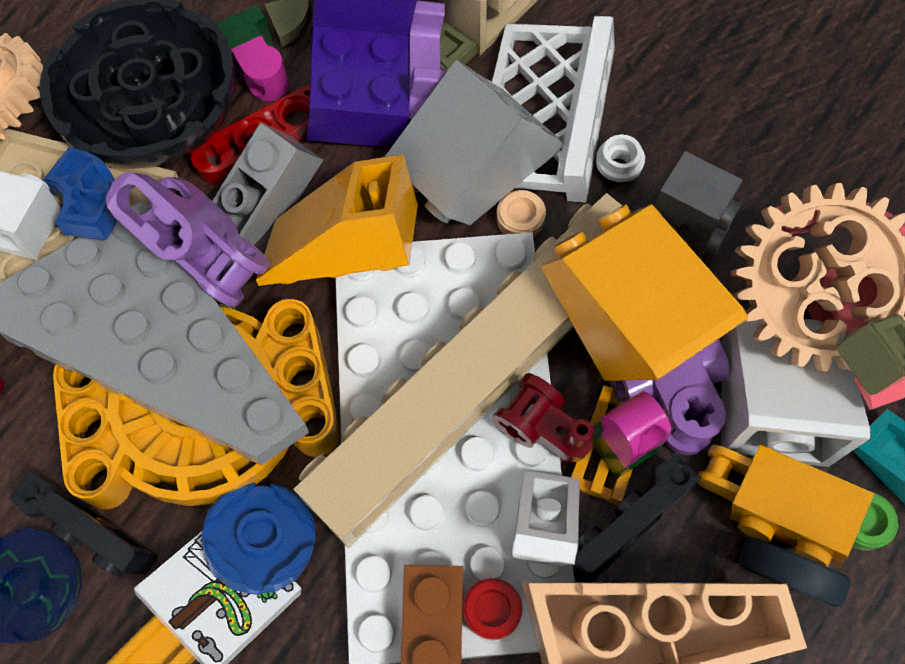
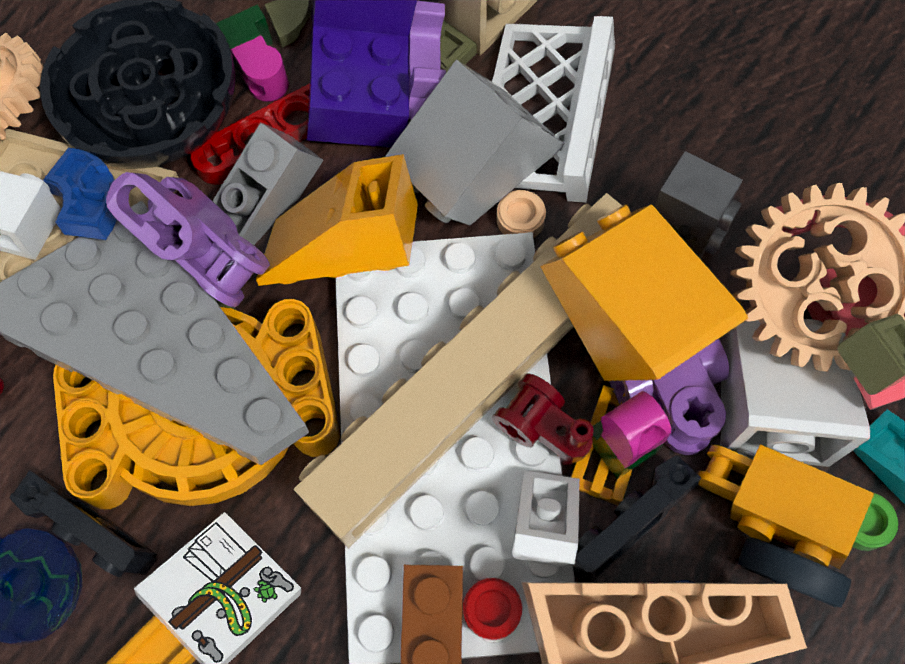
(258, 538): blue tile -> none
(624, 148): white plate -> none

